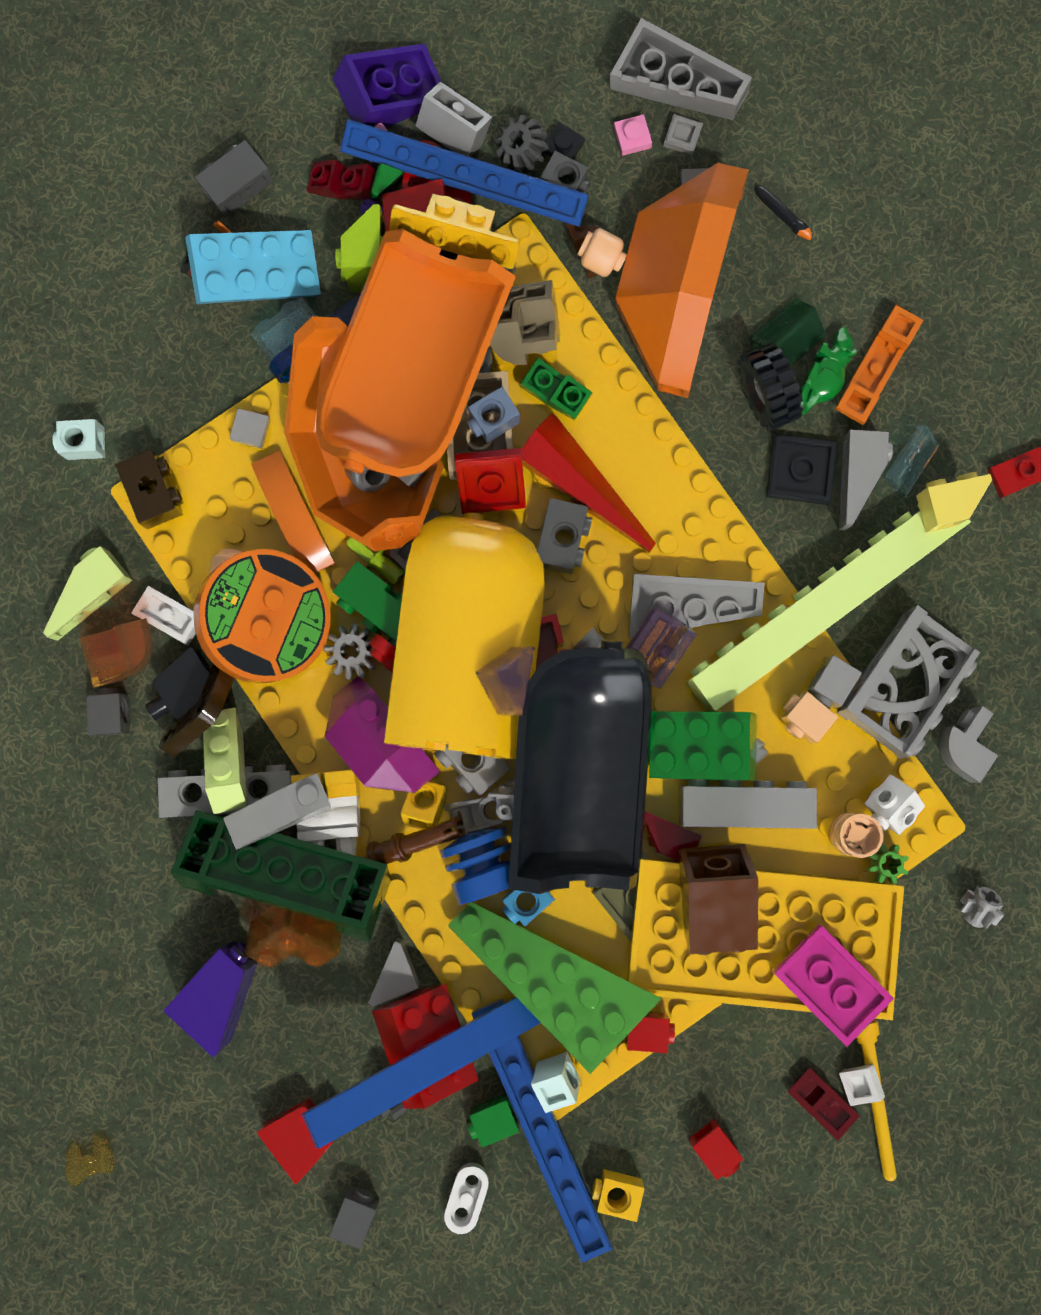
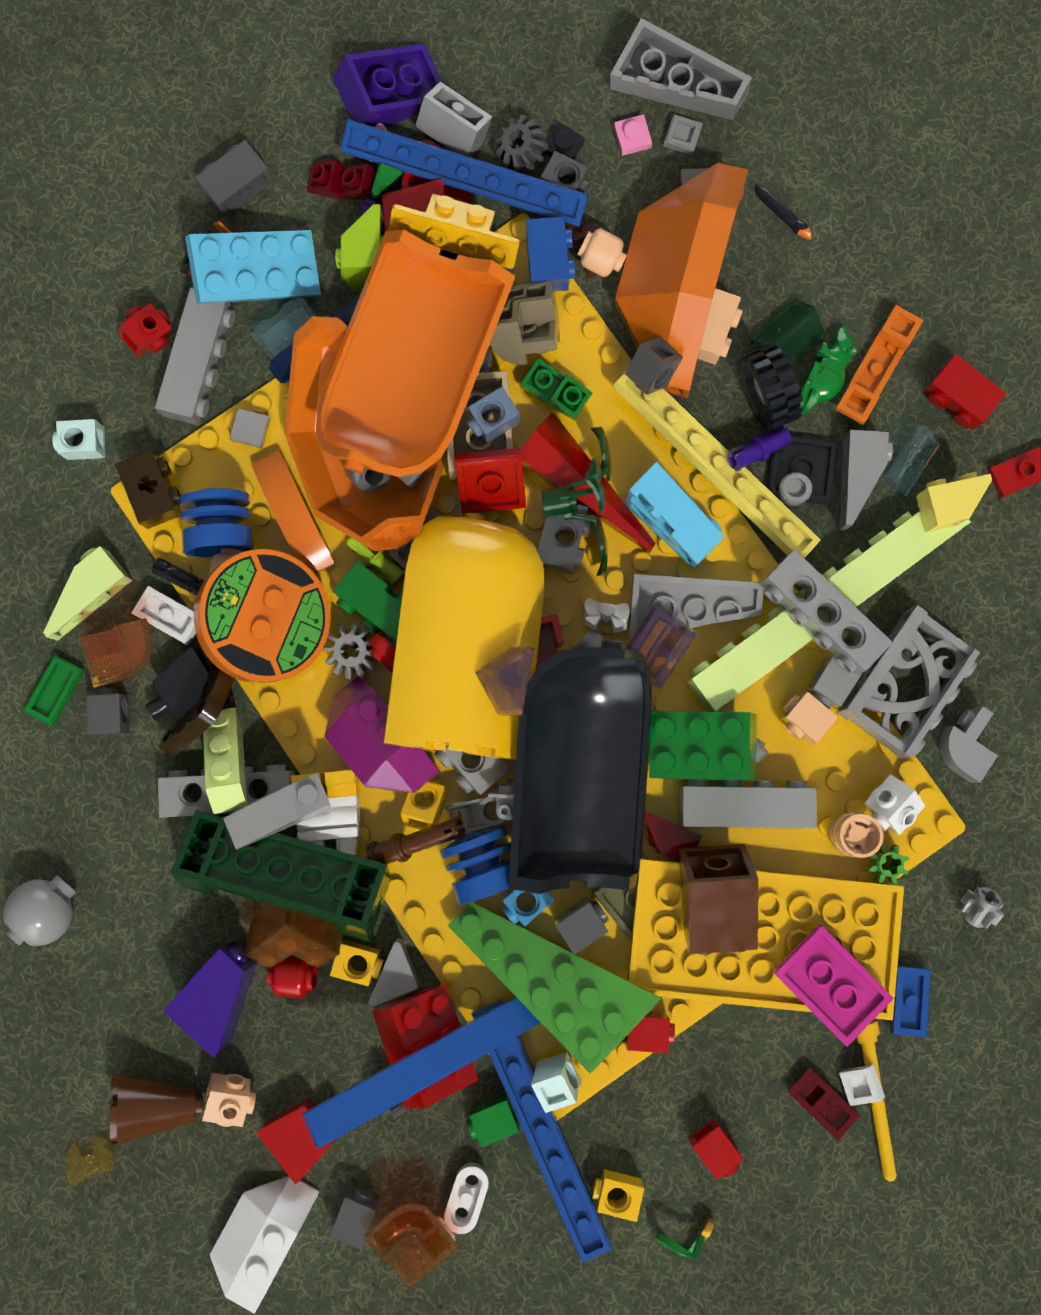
(38, 911): none -> light grey brick
(54, 690): none -> green tile
(145, 330): none -> red brick
(150, 1107): none -> reddish brown cone
(176, 575): none -> black axle
(194, 360): none -> light grey brick
(216, 519): none -> blue wheel
(228, 1100): none -> light nougat brick
(260, 1238): none -> white wedge
(292, 978): none -> red head
(342, 963): none -> yellow brick
(413, 1241): none -> clear orange brick
(548, 252): none -> blue brick
(564, 499): none -> dark green plant
(581, 924): none -> dark grey brick
(606, 612): none -> white piece
(653, 365): none -> dark grey brick
(673, 516): none -> medium azure wedge
(695, 1247): none -> green piece
(711, 460): none -> light yellow plate
(721, 317): none -> light nougat brick
(759, 448): none -> dark purple pin
(795, 489): none -> light grey tile
(868, 640): none -> light grey brick
(911, 1001): none -> blue plate
(964, 393): none -> red brick

